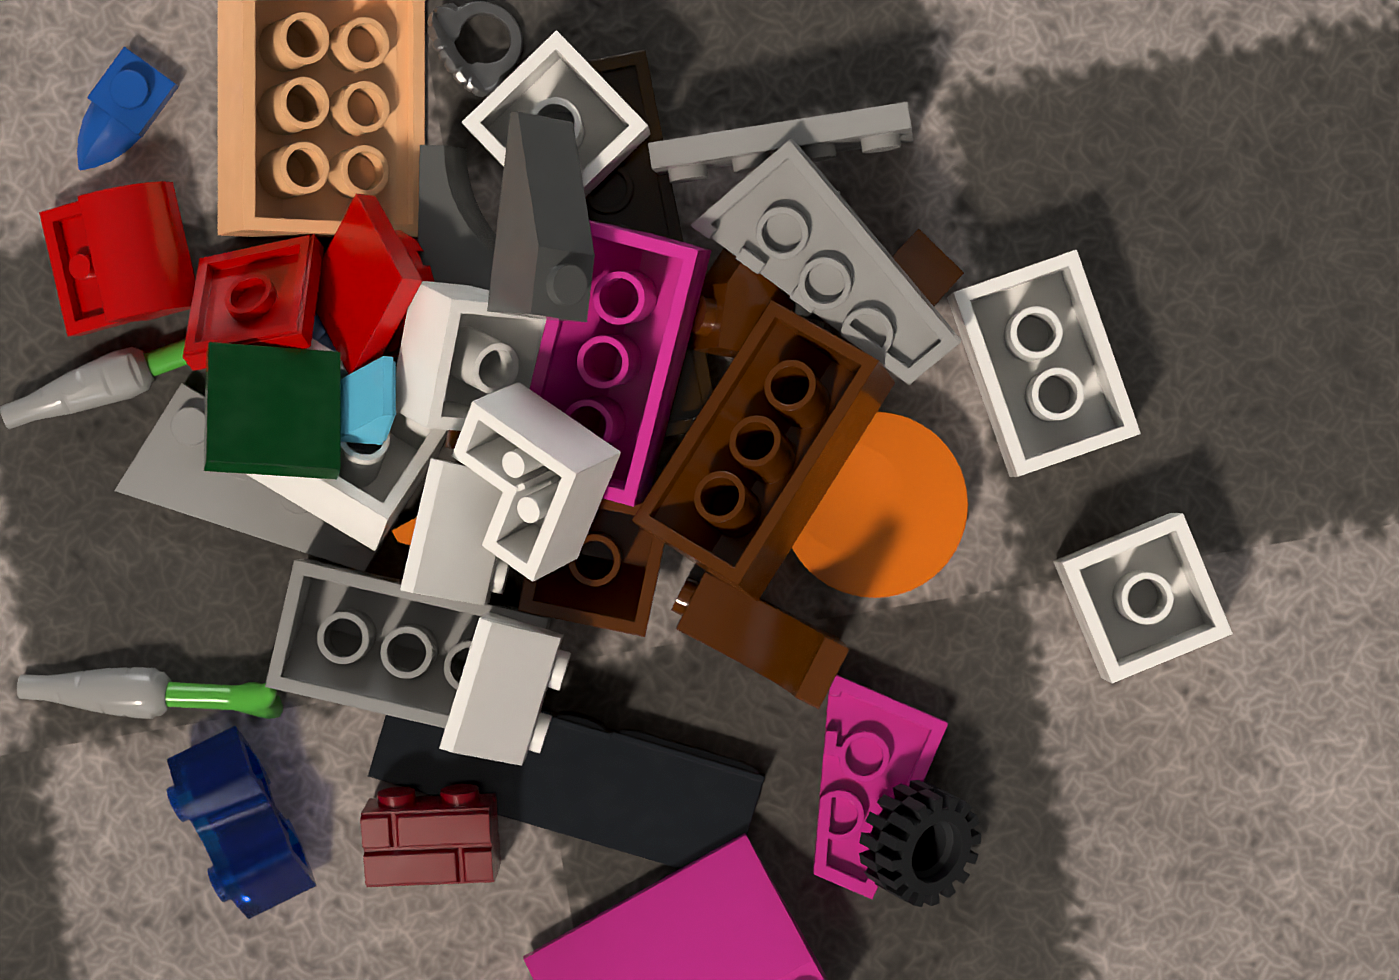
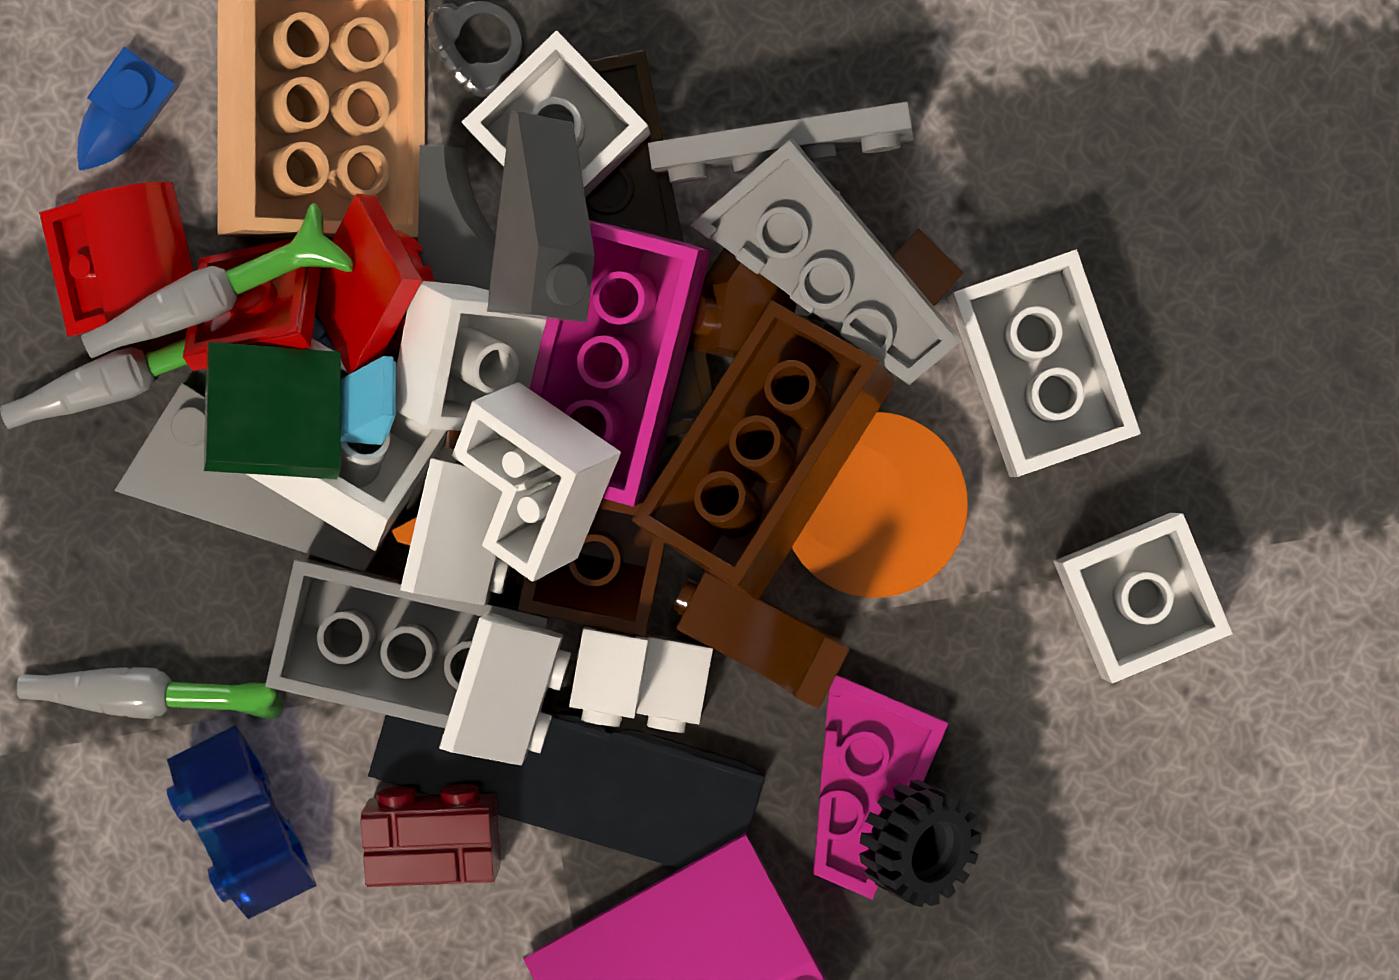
(213, 290): none -> light grey piece
(640, 675): none -> white brick

